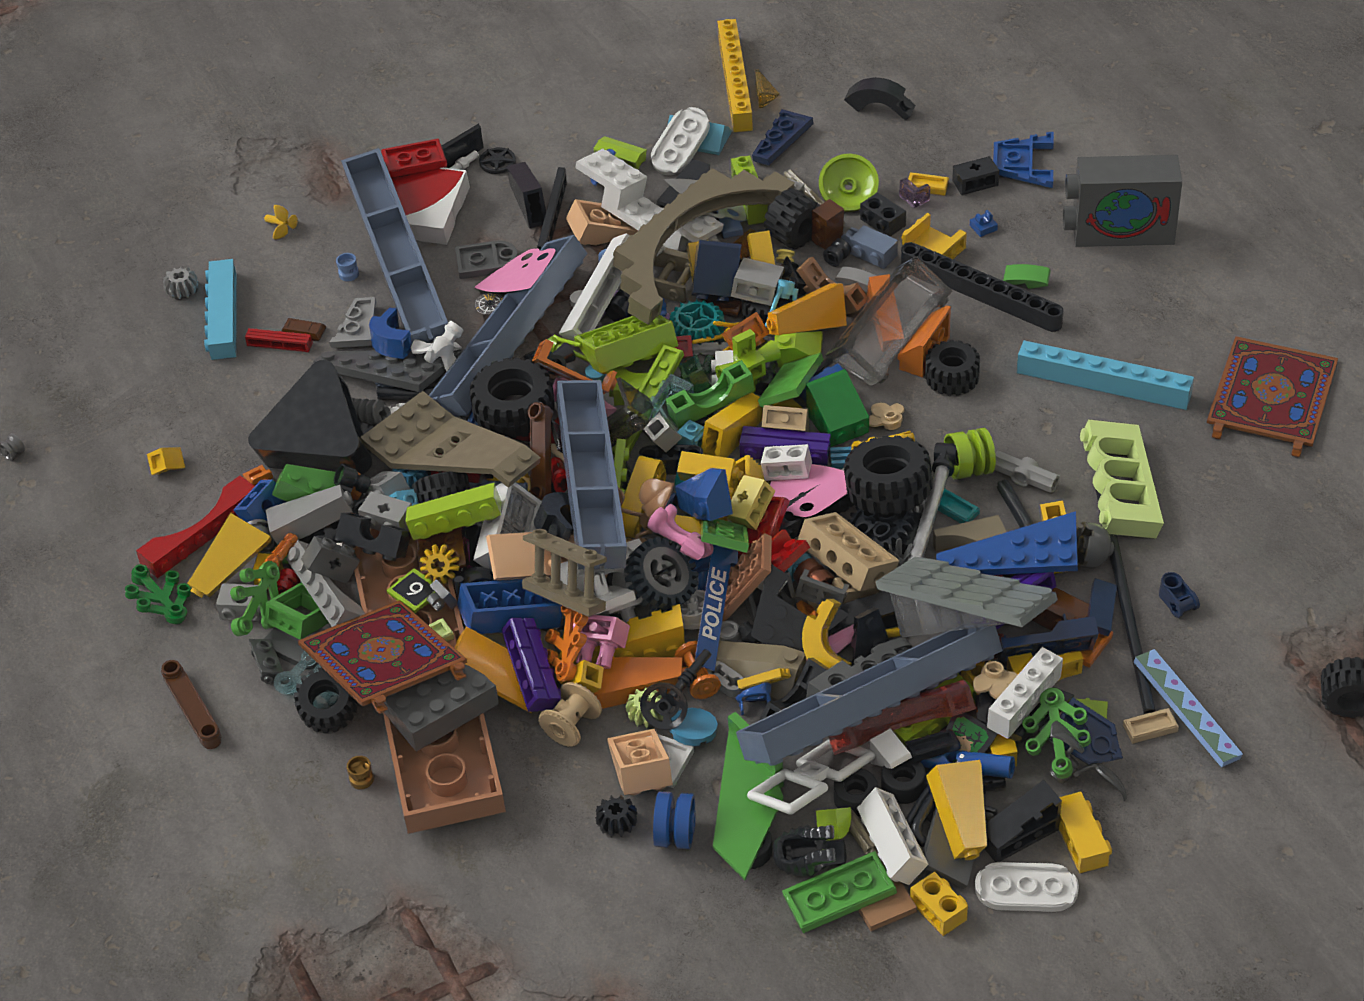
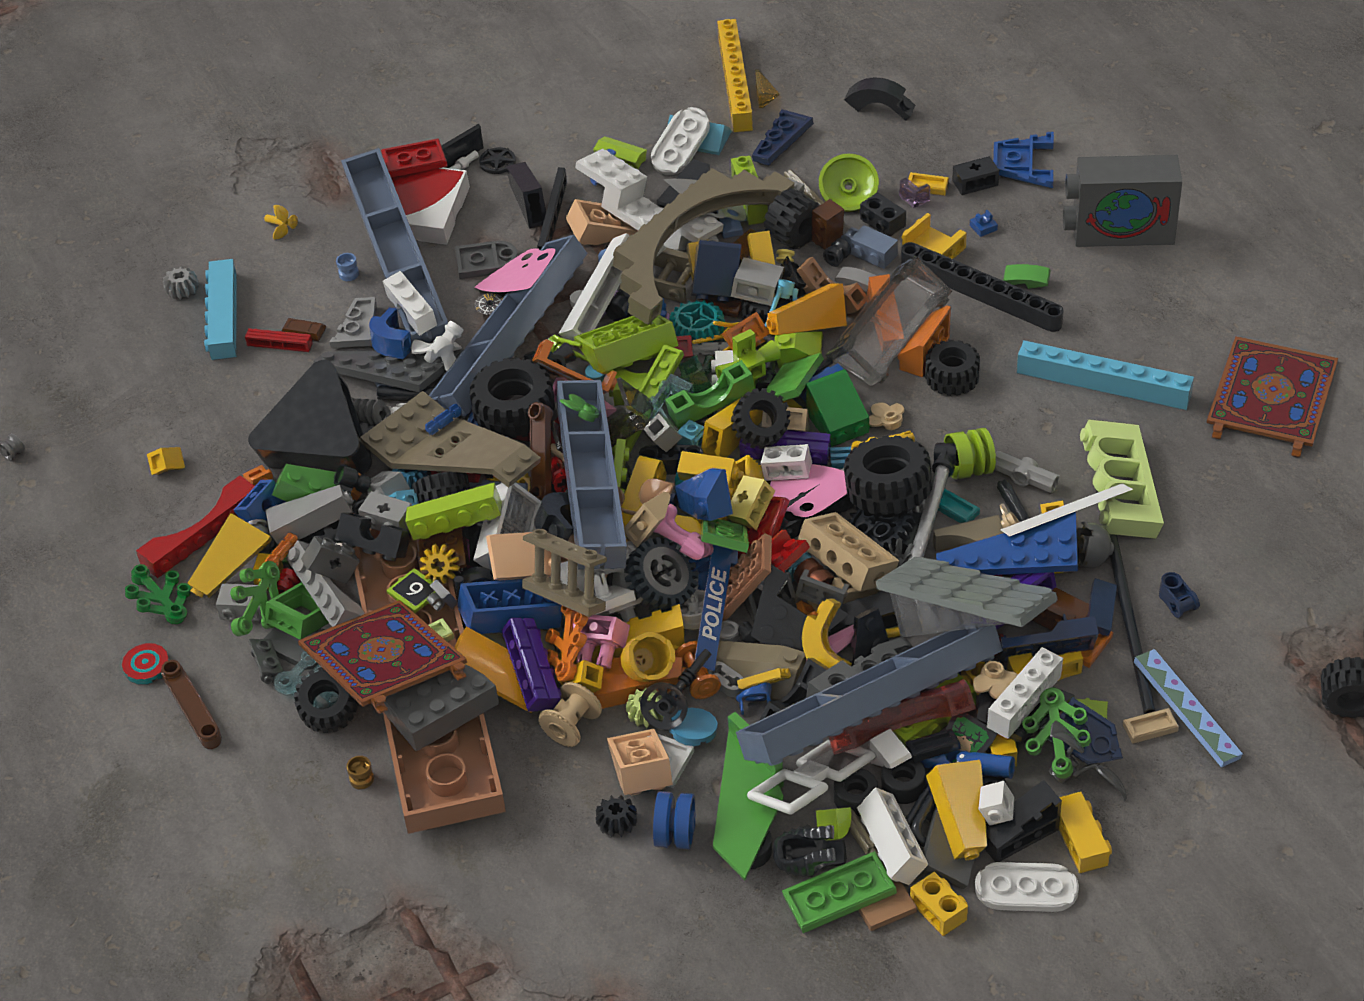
(144, 663): none -> red tile
(404, 295): none -> white arch
(443, 419): none -> blue axle
(586, 411): none -> bright green plate
(647, 519): none -> tan tile
(655, 652): none -> yellow cylinder
(769, 404): none -> black tyre
(996, 803): none -> white brick
(1008, 518): none -> tan plate
(1066, 509): none -> white sticker

